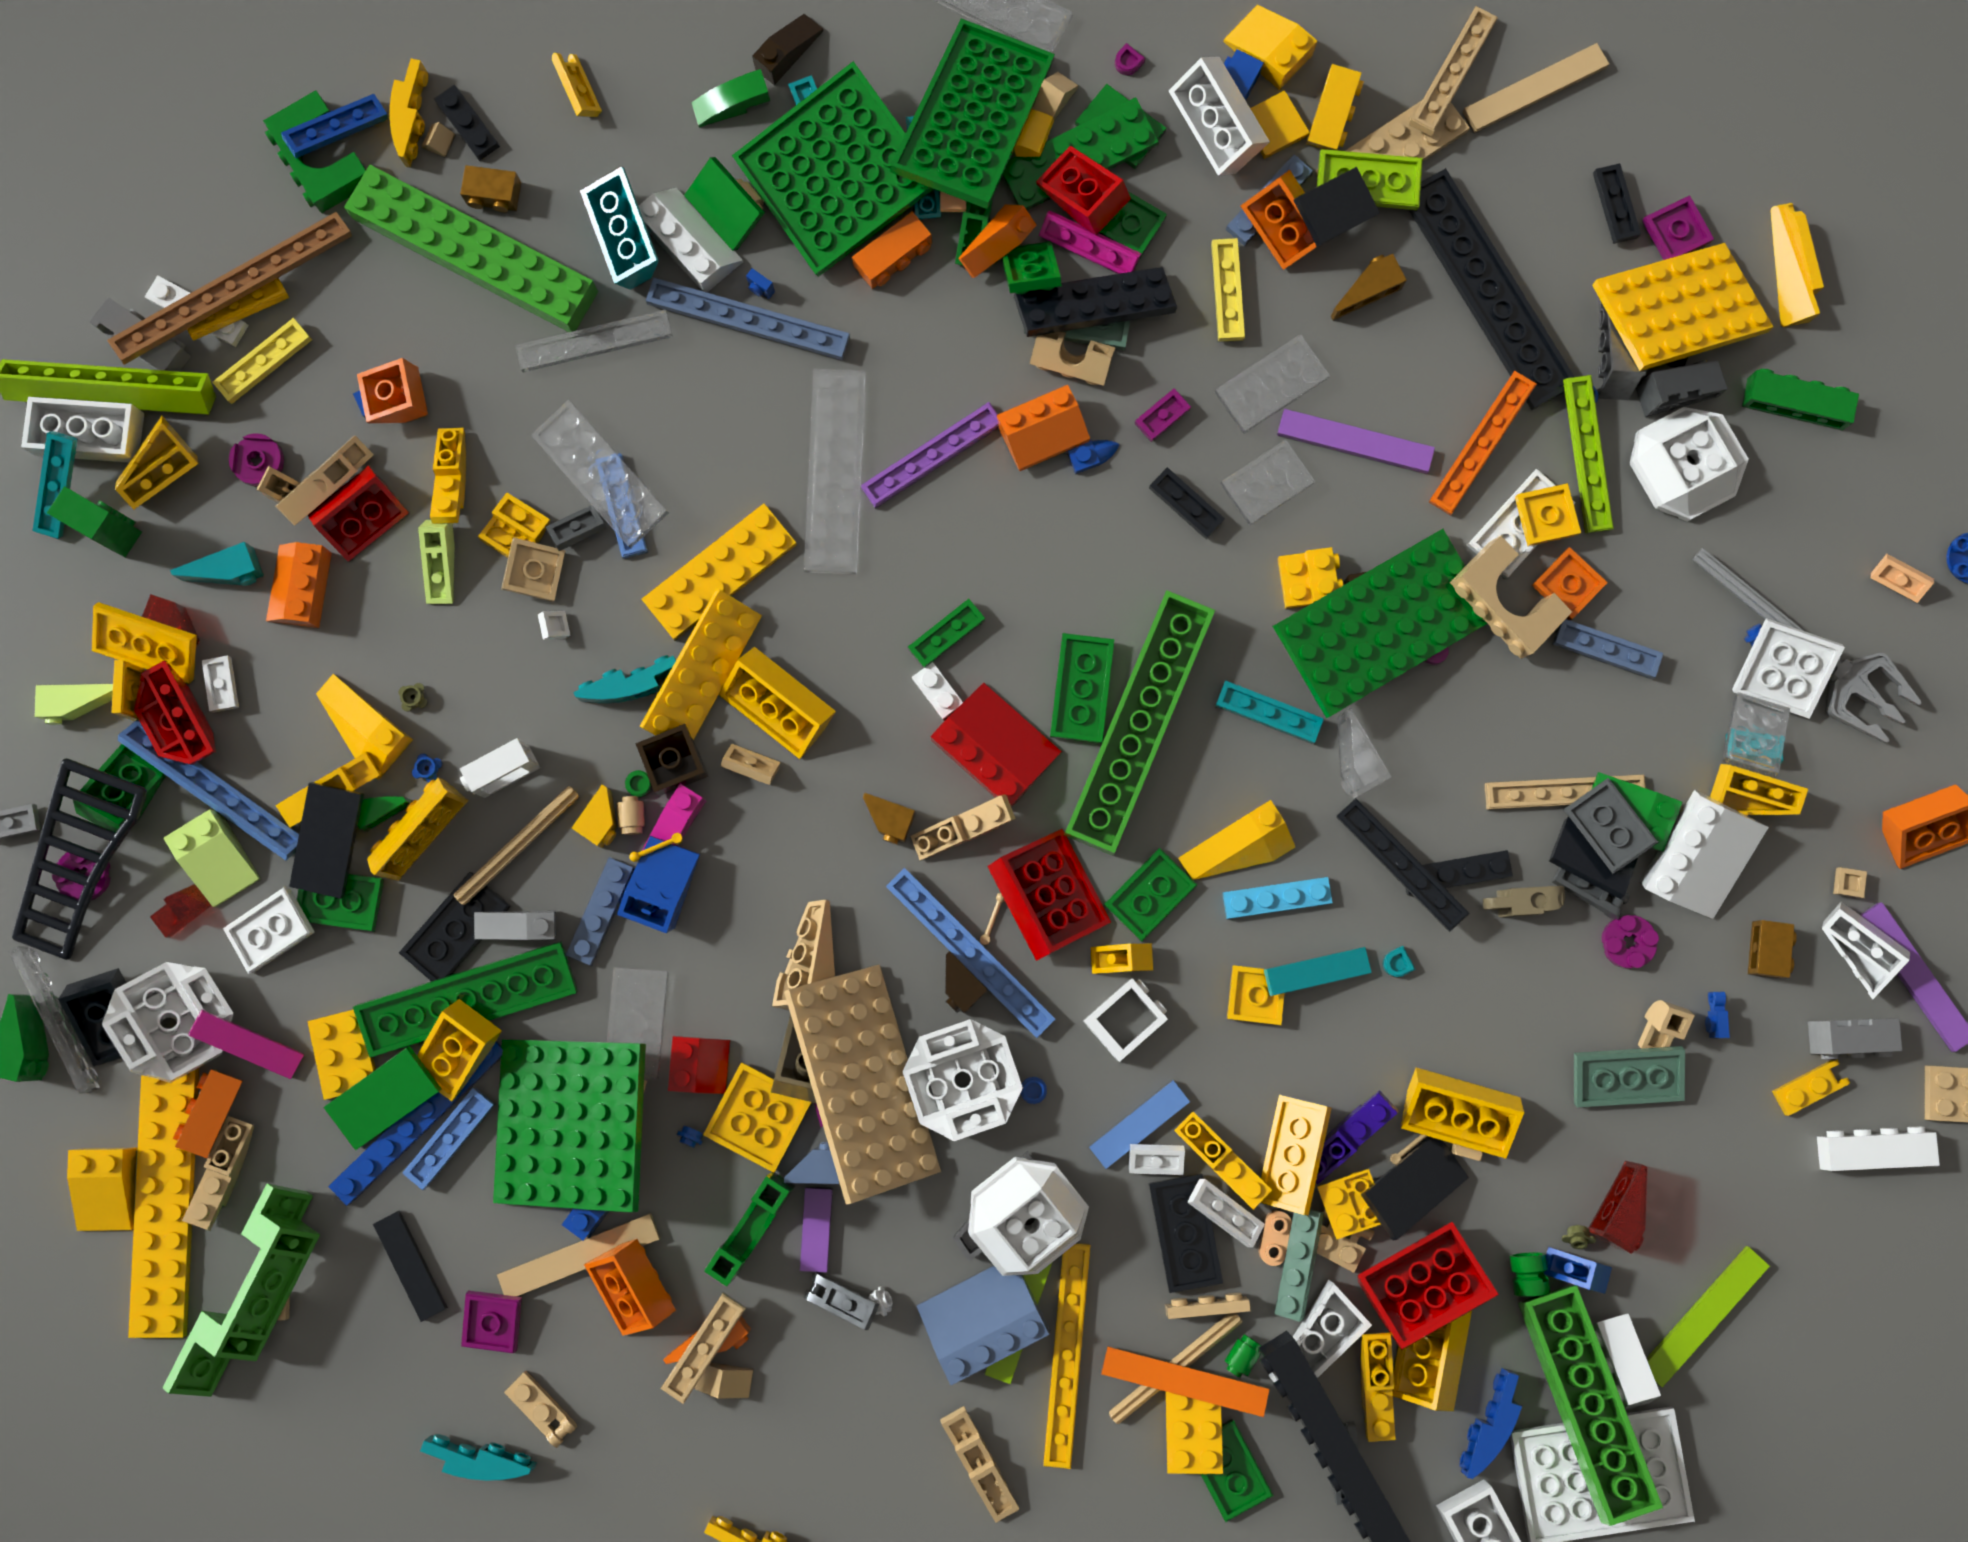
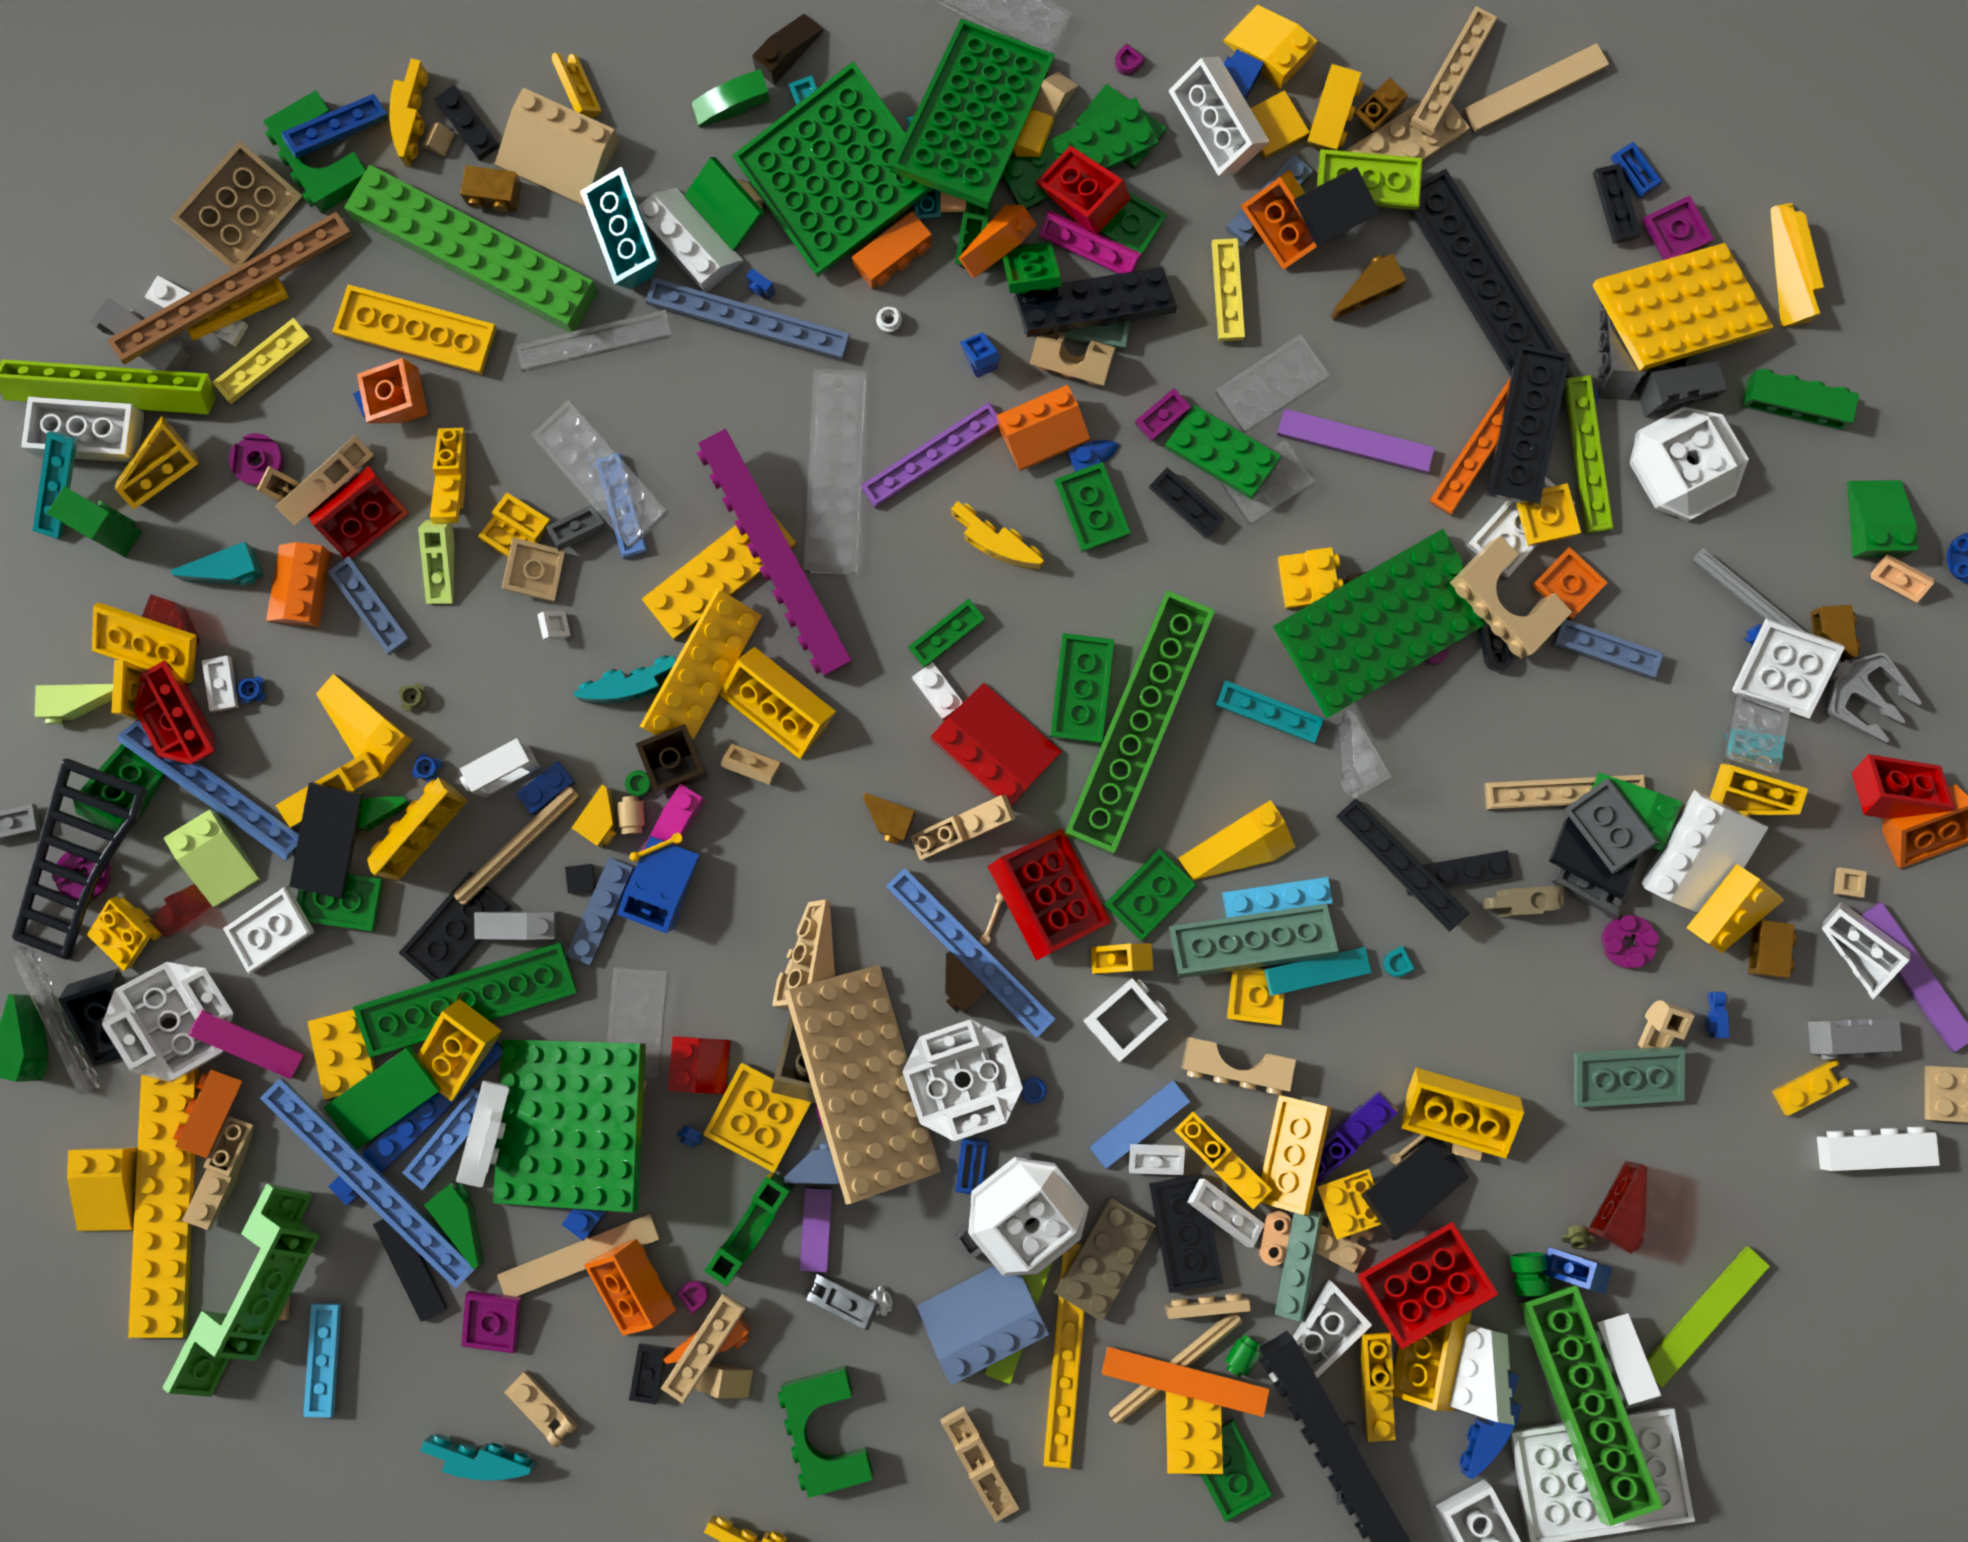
(122, 931): none -> yellow plate
(236, 206): none -> tan slope
(244, 687): none -> blue plate
(322, 1360): none -> medium azure plate
(367, 1181): none -> medium blue plate
(369, 605): none -> sand blue plate
(414, 329): none -> yellow plate
(457, 1218): none -> green slope
(483, 1133): none -> white bracket
(545, 788): none -> blue plate
(555, 146): none -> tan slope
(580, 878): none -> black tile
(647, 1373): none -> black plate
(694, 1295): none -> magenta tile
(774, 552): none -> magenta brick
(819, 1470): none -> green arch
(889, 312): none -> white plate
(974, 1142): none -> blue tile
(980, 354): none -> blue slope
(1004, 546): none -> yellow slope
(1092, 507): none -> green plate
(1105, 1259): none -> dark tan plate
(1223, 452): none -> green plate
(1253, 941): none -> sand green plate
(1272, 1071): none -> tan arch
(1381, 105): none -> pearl gold slope
(1482, 1375): none -> white wedge
(1494, 646): none -> black plate
(1528, 425): none -> black plate
(1632, 172): none -> blue tile
(1734, 909): none -> yellow wedge
(1837, 625): none -> pearl gold slope
(1881, 519): none -> green slope
(1900, 788): none -> red slope

